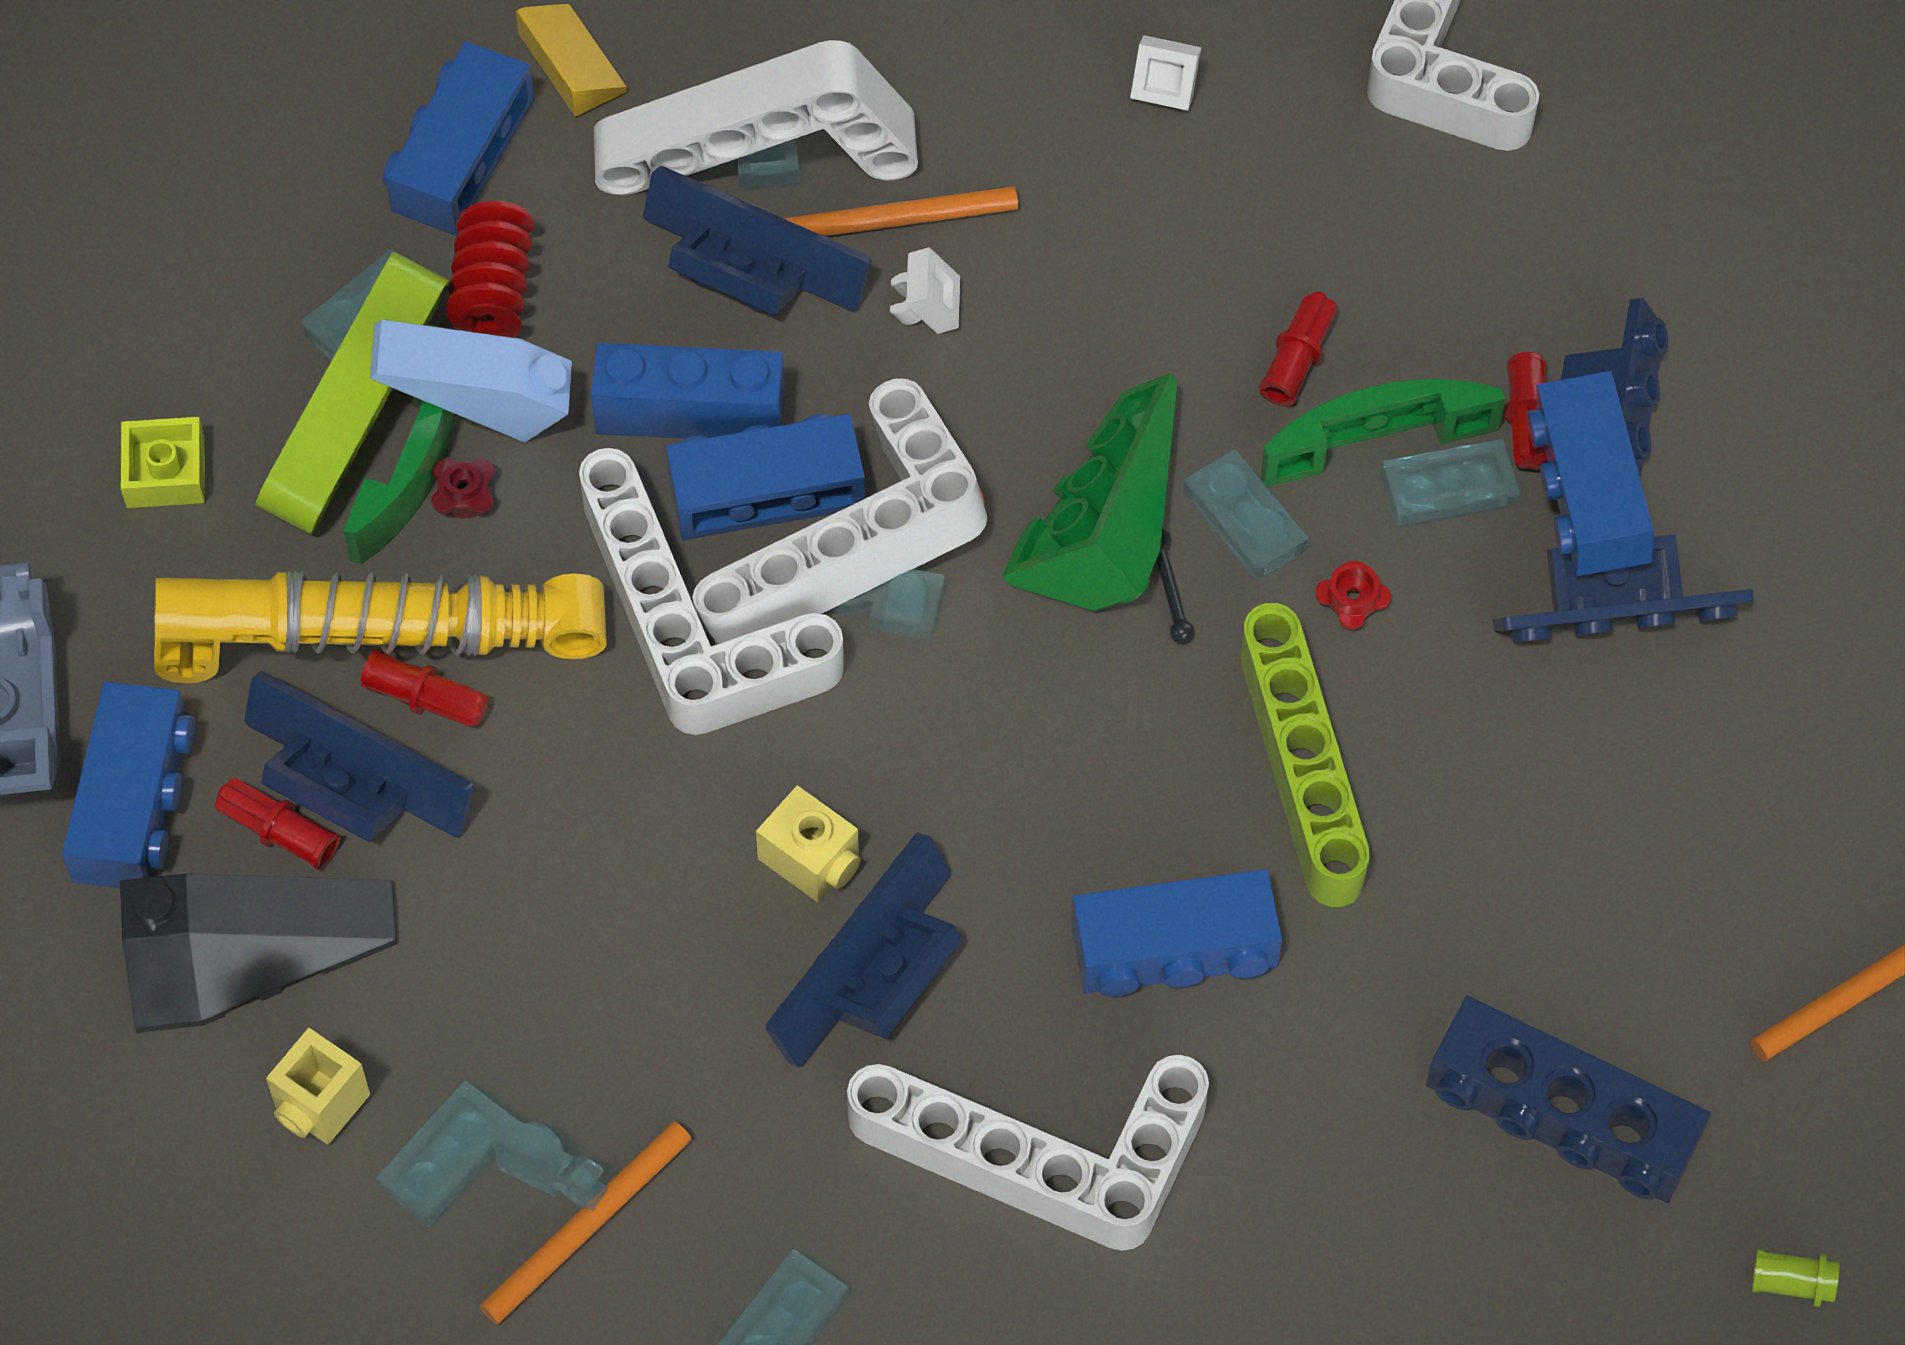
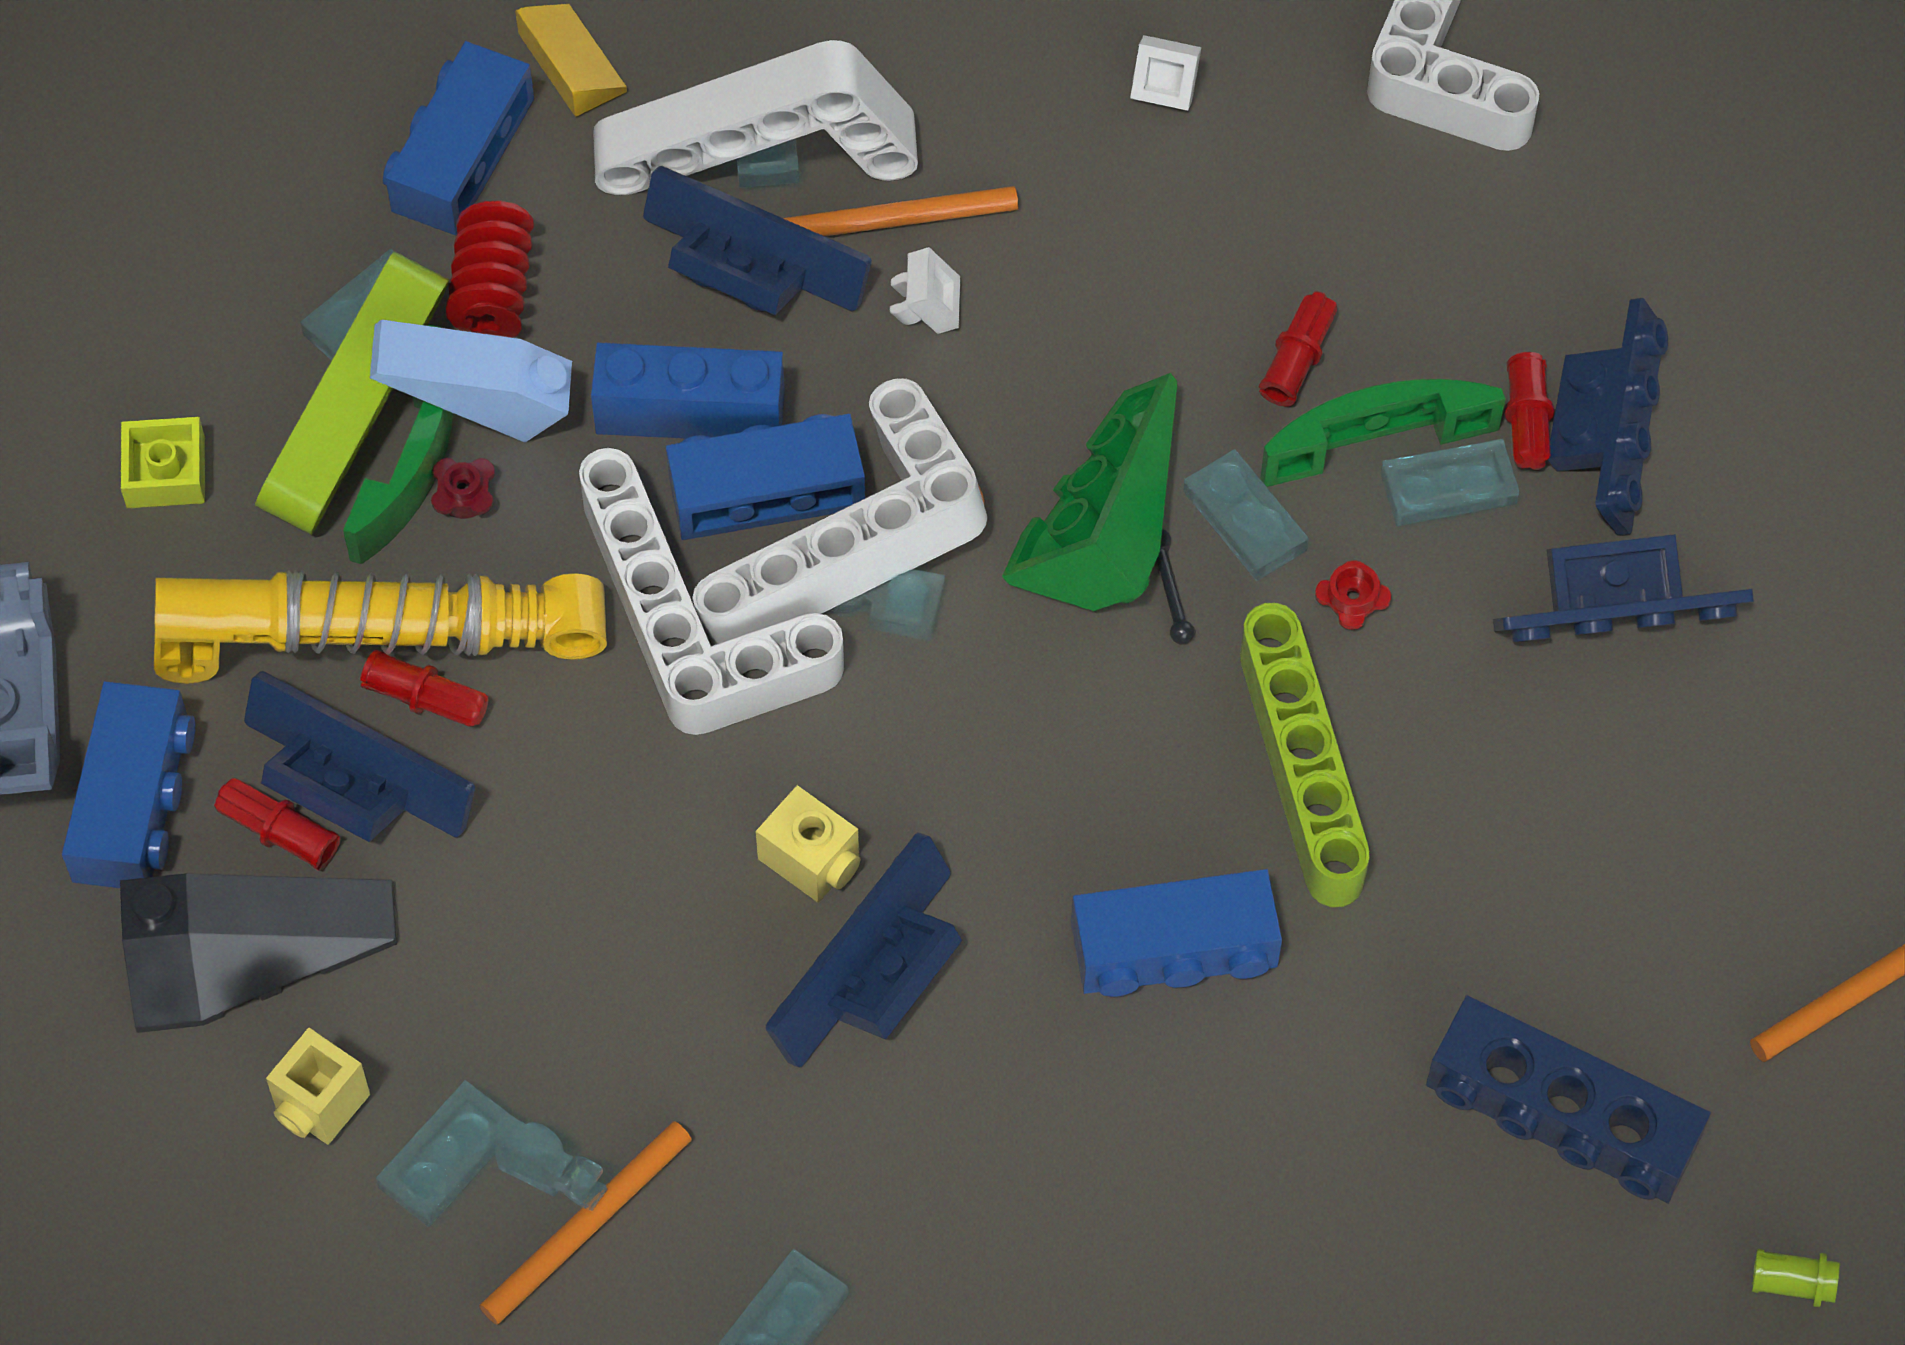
(1039, 1153): white beam -> none
(1591, 474): blue brick -> none

